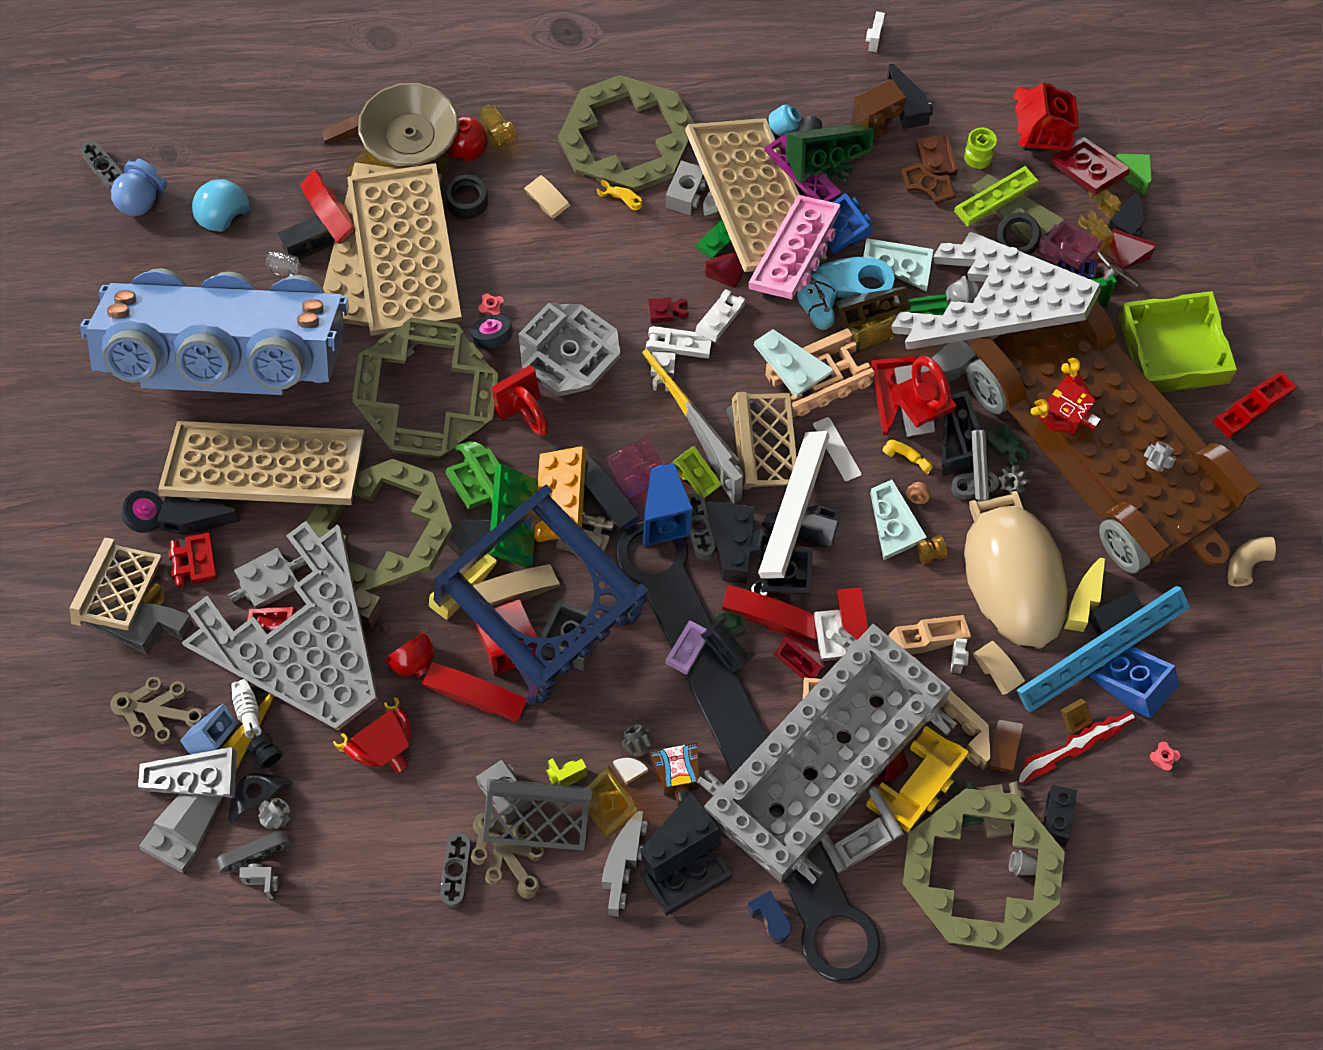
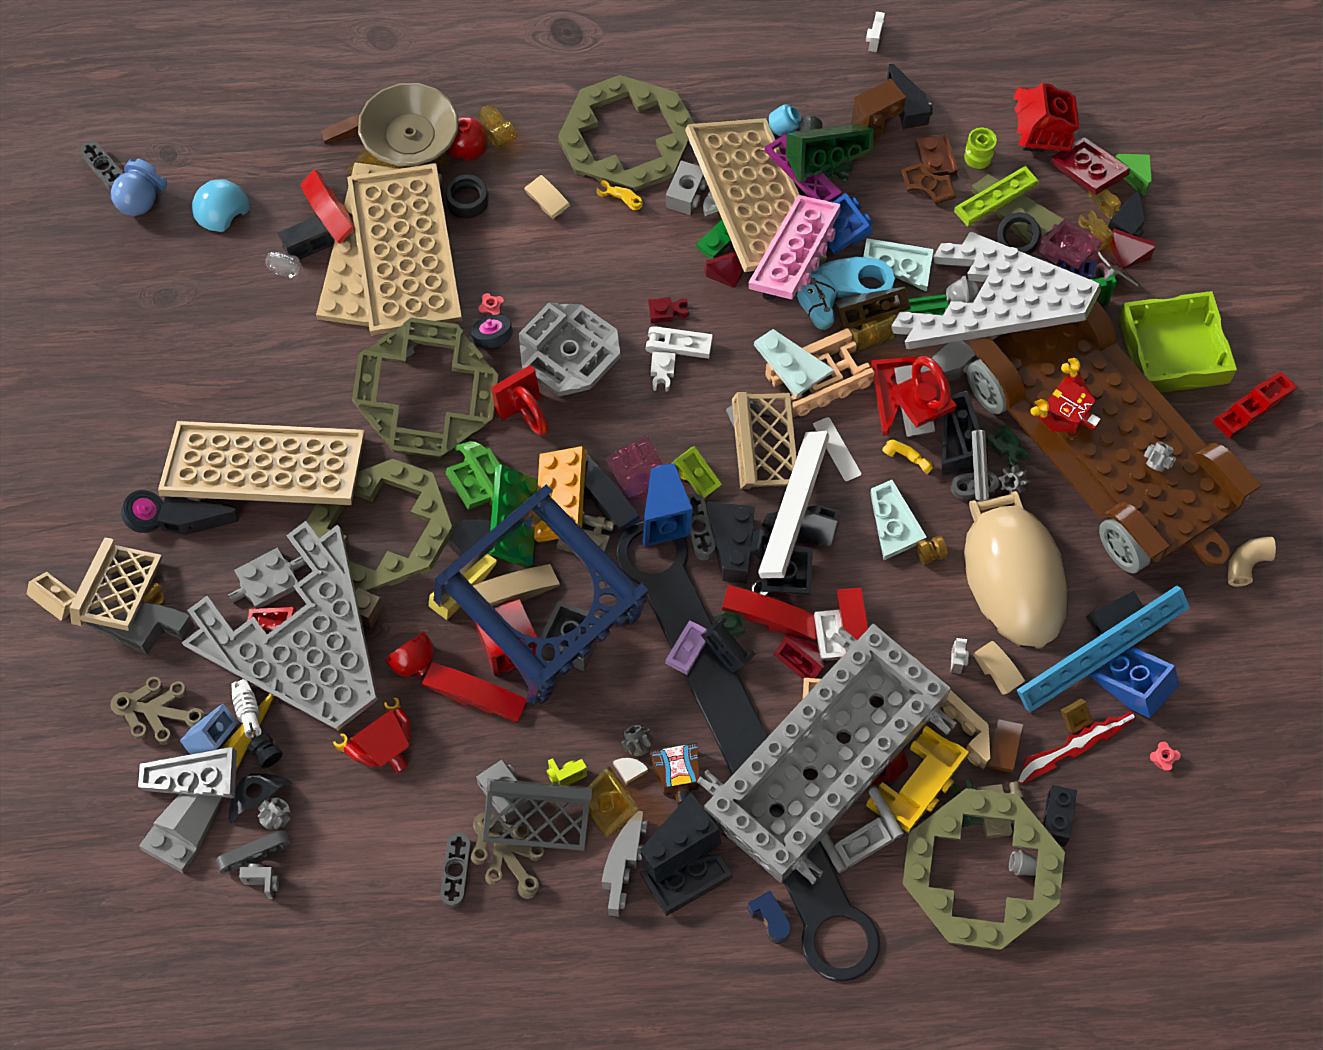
(51, 595): none -> tan slope
(200, 558): red plate -> none
(216, 333): medium blue piece -> none
(720, 316): white plate -> none
(722, 459): light grey plate -> none
(918, 493): nougat plate -> none
(930, 634): light nougat slope -> none
(1086, 597): light yellow slope -> none

